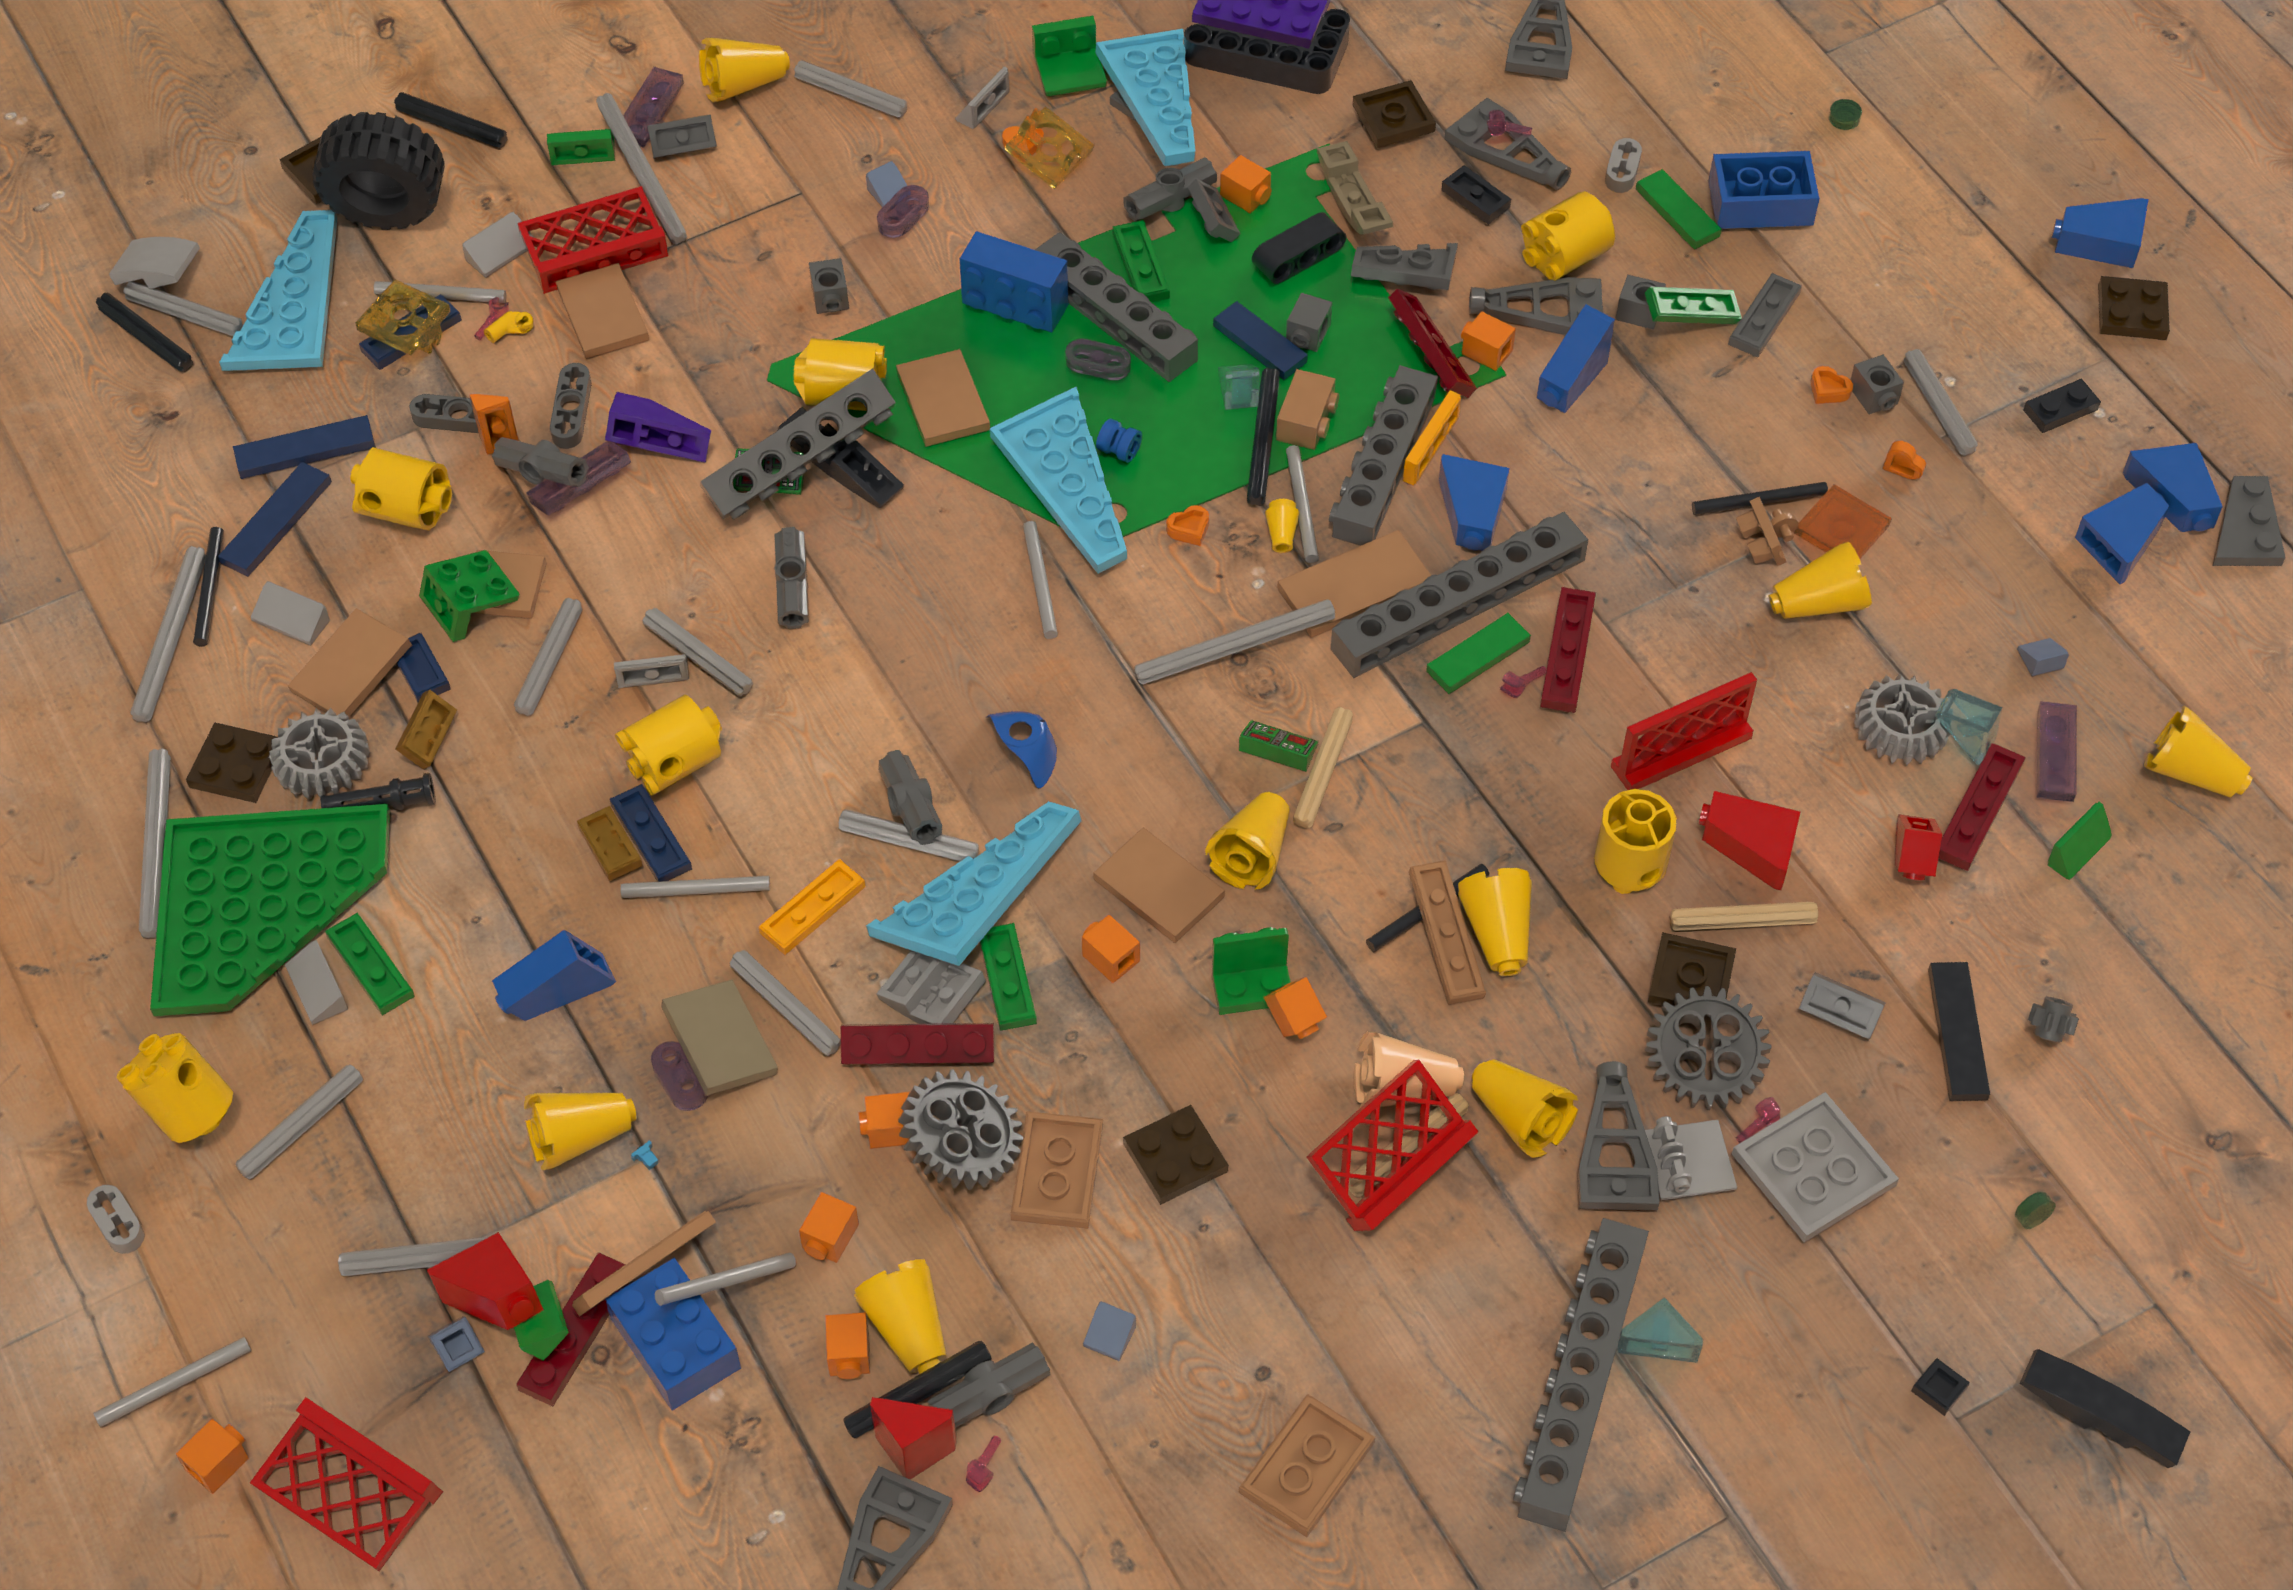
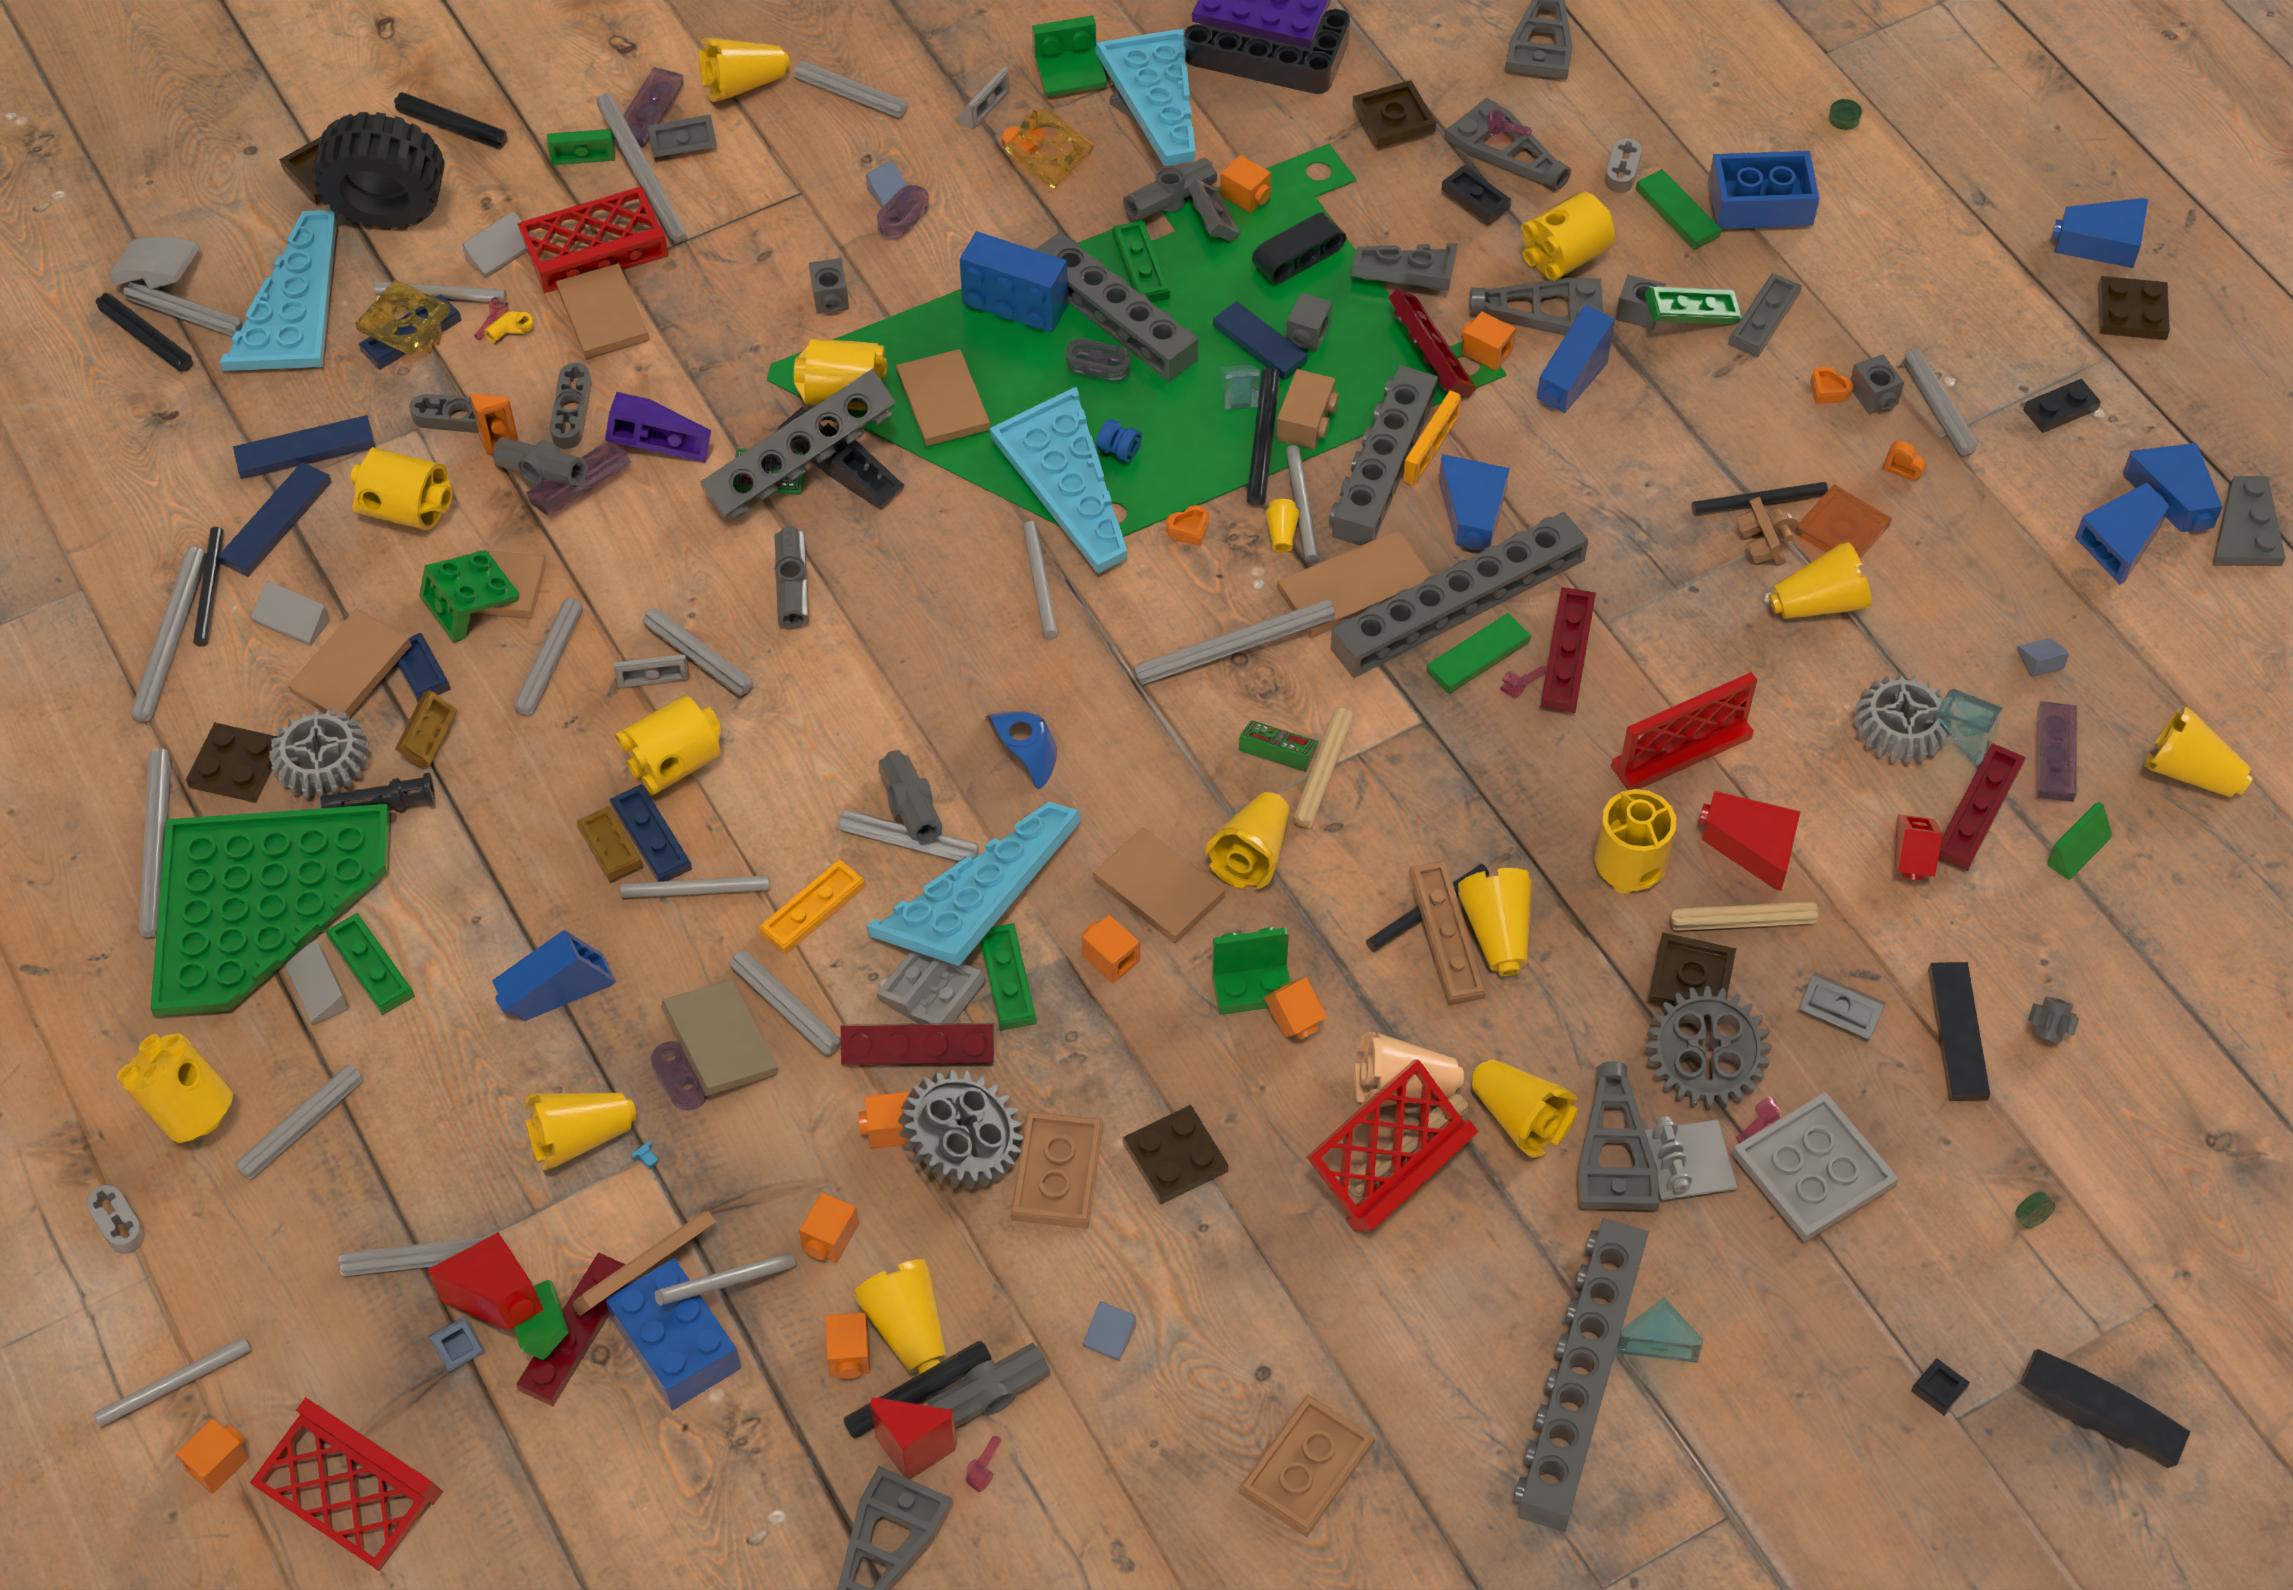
(1350, 190): dark tan slope -> none

